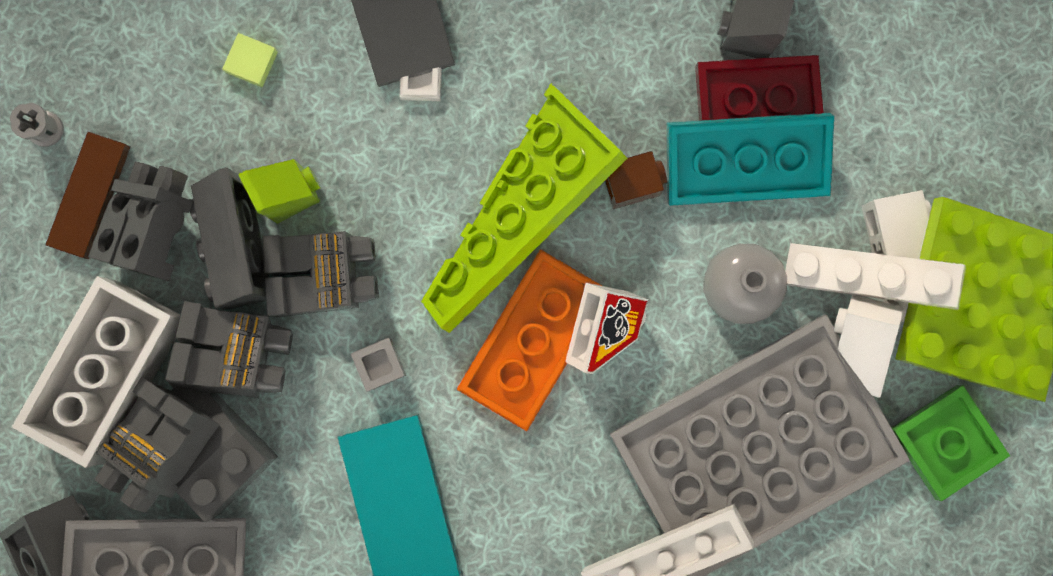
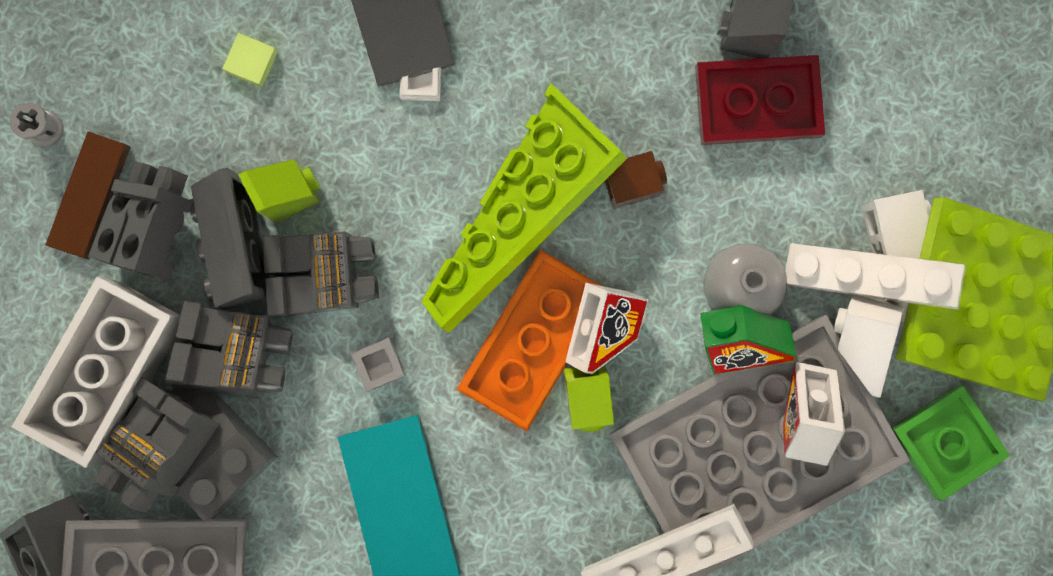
(588, 399): none -> lime brick
(745, 339): none -> green slope
(749, 159): teal tile -> none
(812, 414): none -> white slope

